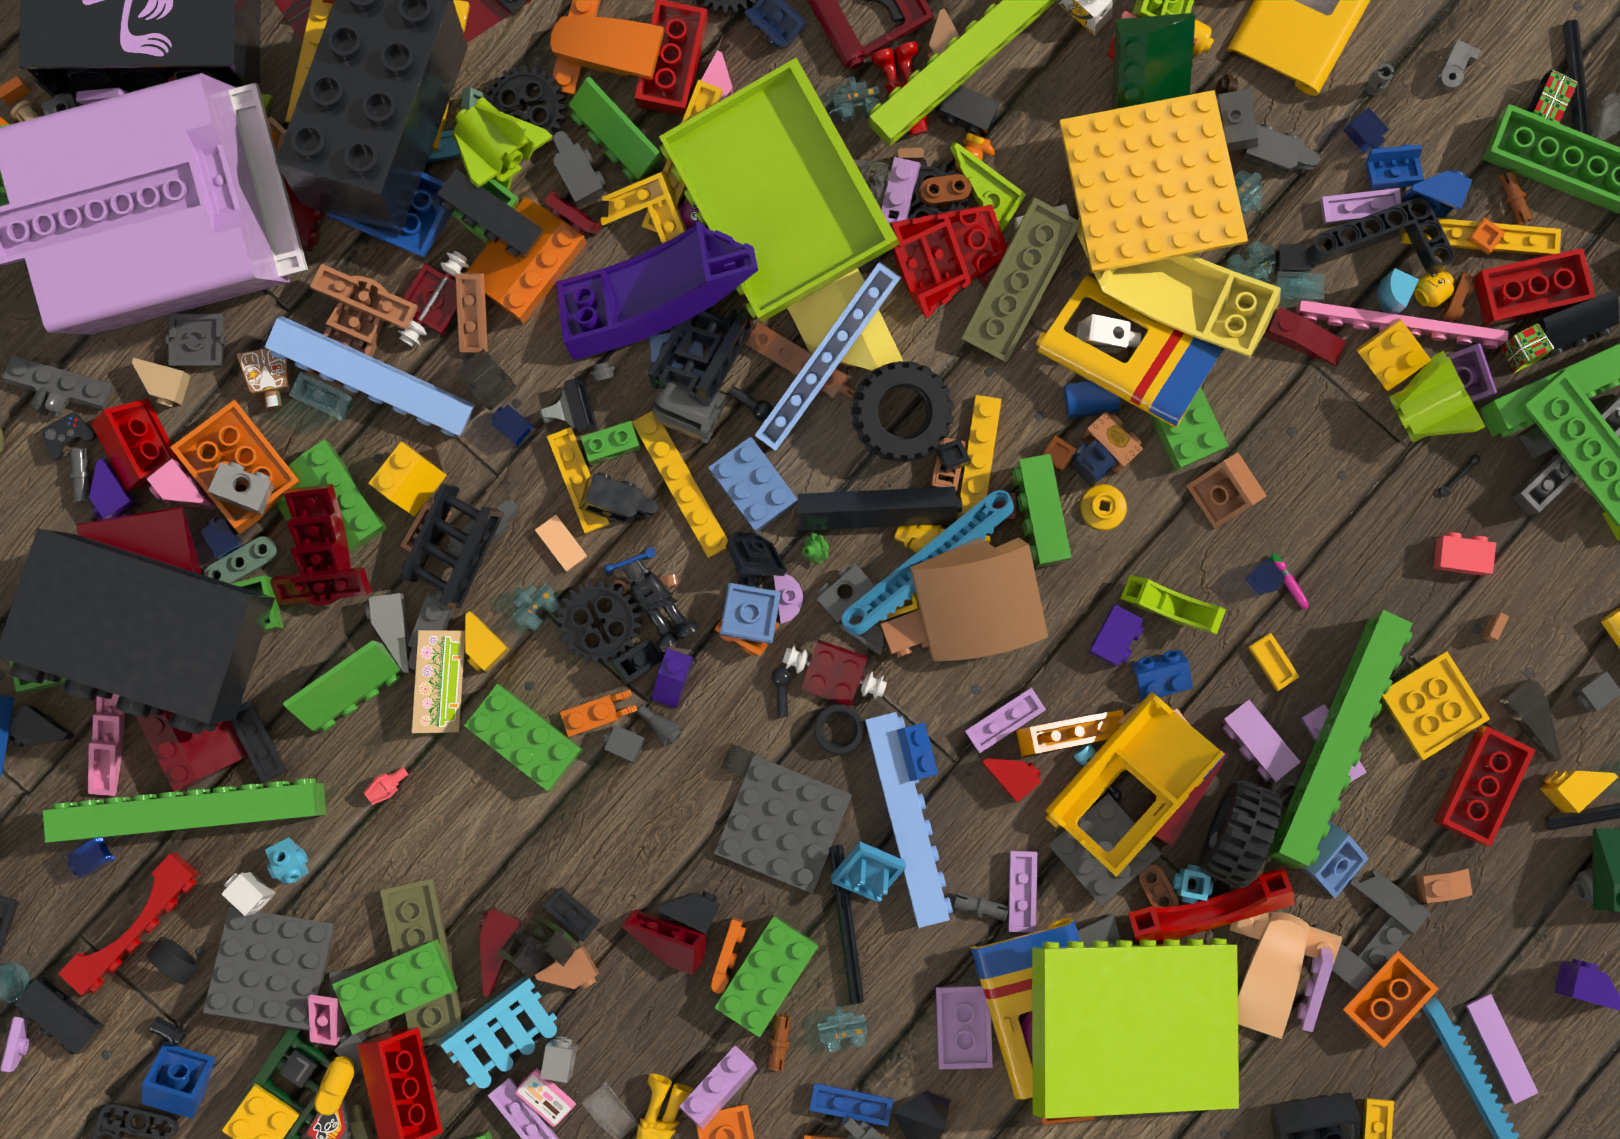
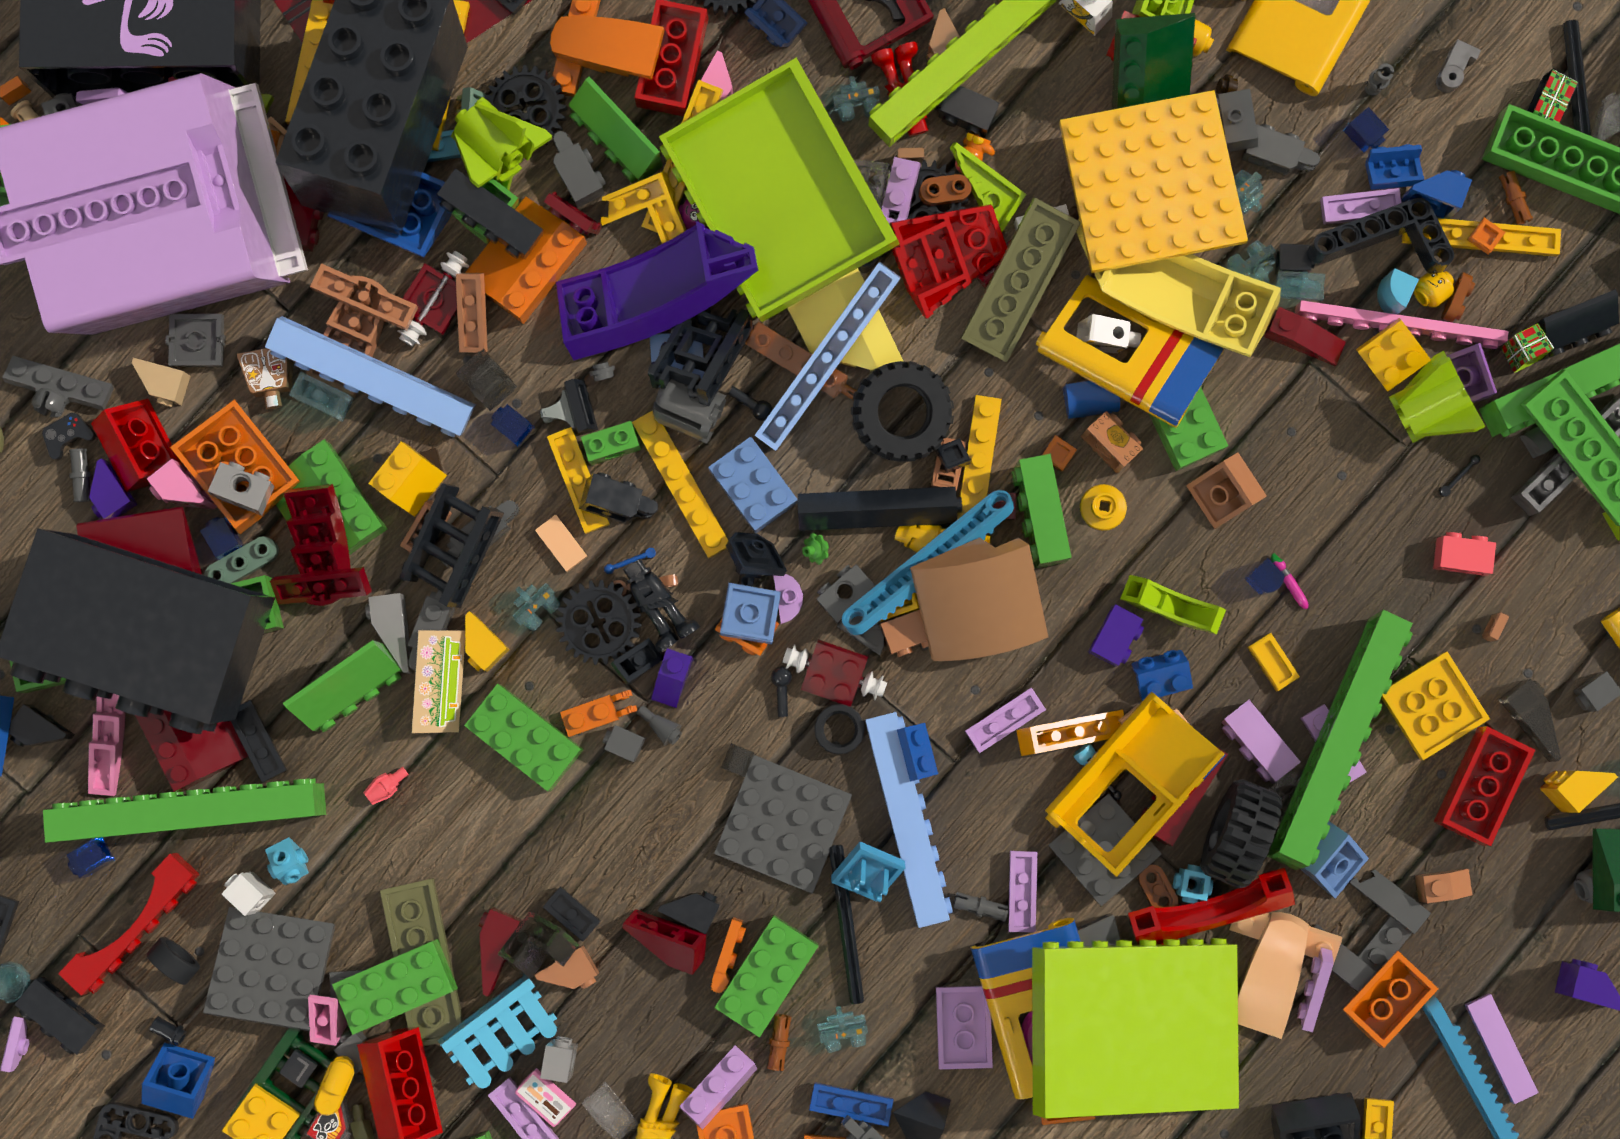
(1014, 776): red slope -> none
(1092, 462): dark blue hinge -> none
(1533, 287): red brick -> none

